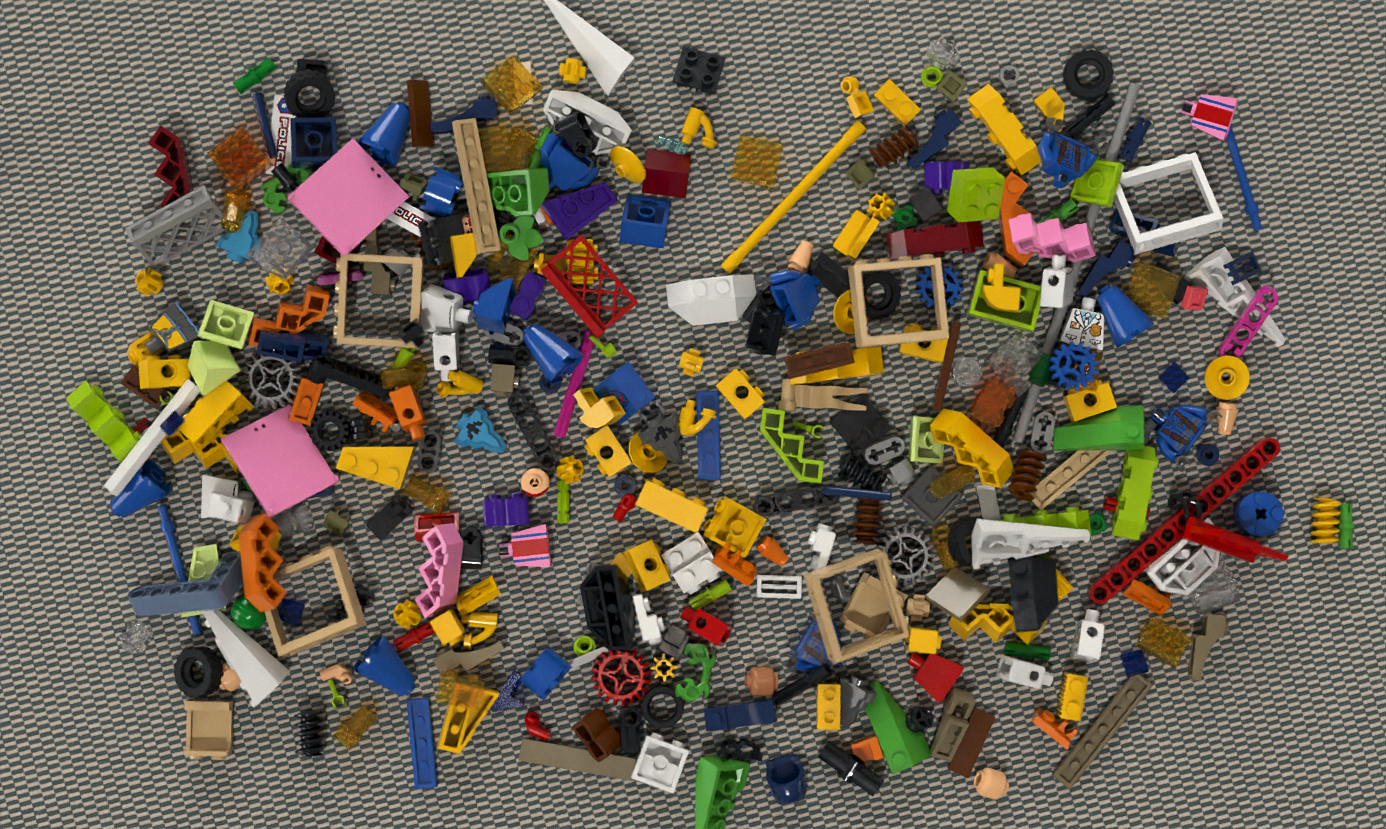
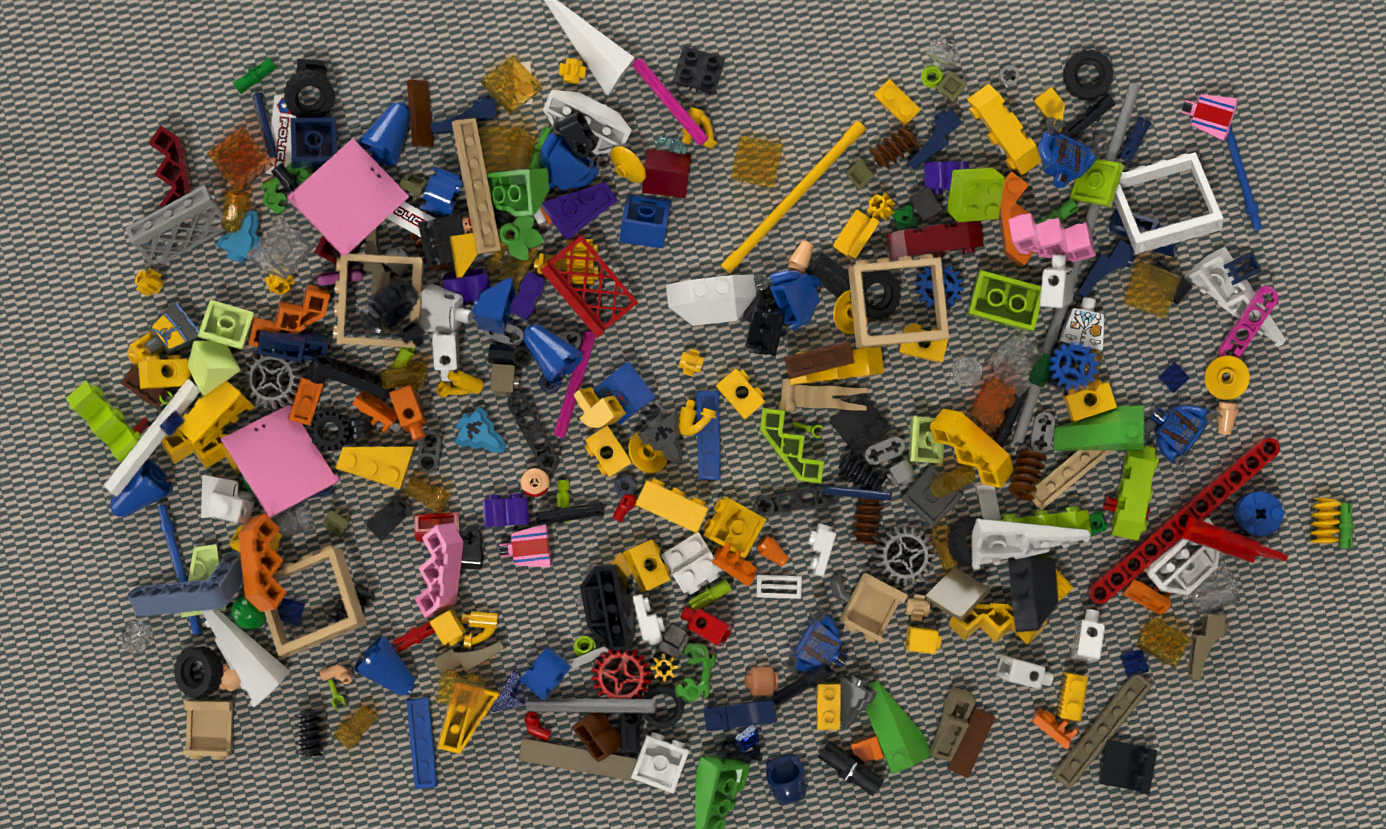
(390, 306): none -> black gear
(407, 614): yellow gear -> none
(477, 595): yellow plate -> none
(560, 515): none -> black pin
(570, 469): yellow gear -> none
(591, 705): none -> light grey axle
(608, 350): lime hand -> none
(670, 102): none -> dark pink axle
(747, 738): none -> clear blue tile
(823, 617): tan window -> none
(858, 101): yellow plate -> none
(919, 719): black wheel -> none
(935, 673): red torso -> none
(945, 367): reddish brown tile -> none
(991, 783): light nougat head -> none
(992, 258): light nougat cone -> none
(997, 296): yellow brick -> none
(1027, 651): green pin -> none
(1121, 315): blue cone -> none
(1128, 766): none -> black bracket
(1179, 497): black helmet -> none
(1194, 297): coral tile -> none
(1201, 454): dark blue plate -> none

